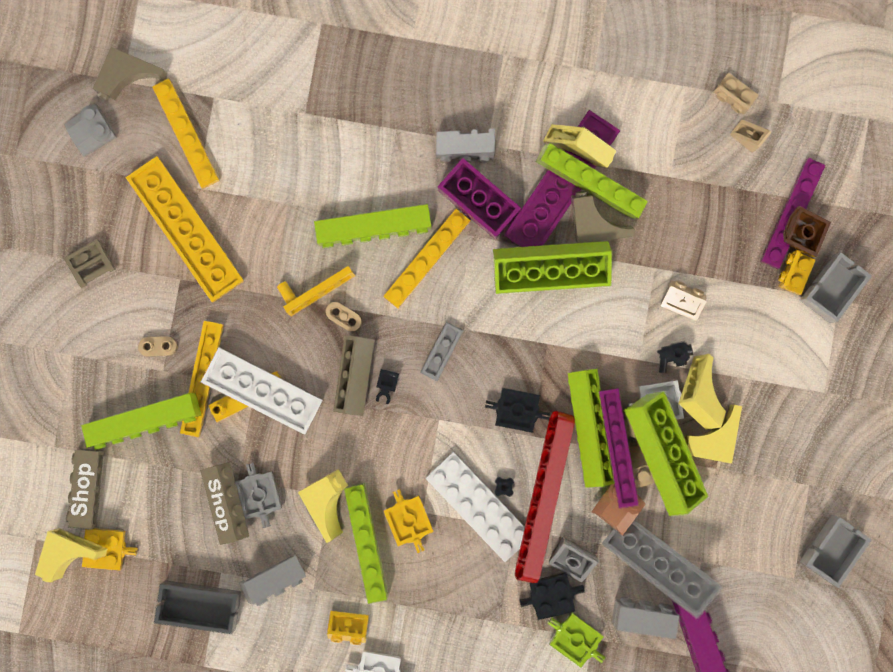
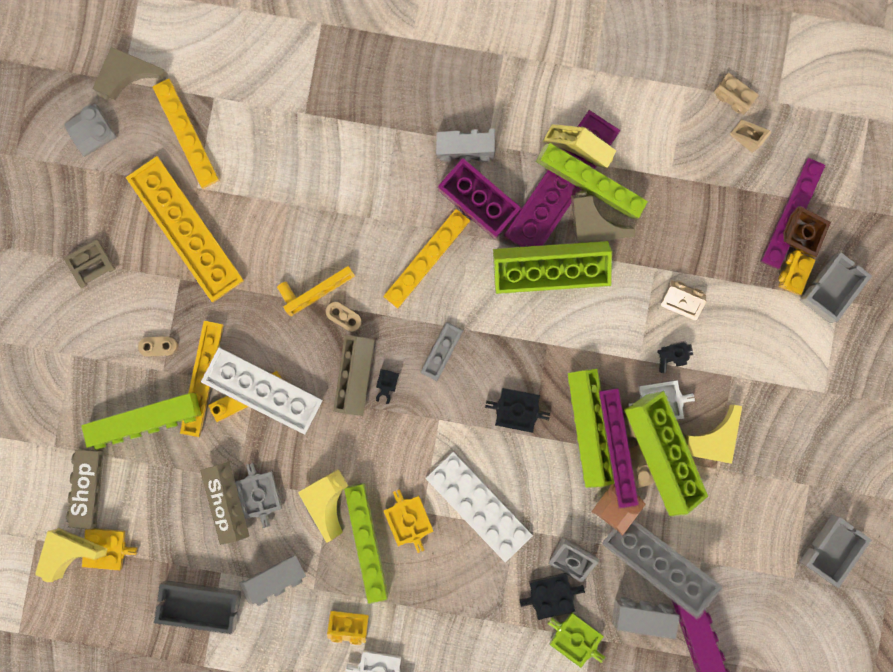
(372, 225): lime brick -> none
(507, 482): black plate -> none
(544, 497): beam -> none
(699, 395): light yellow arch -> none

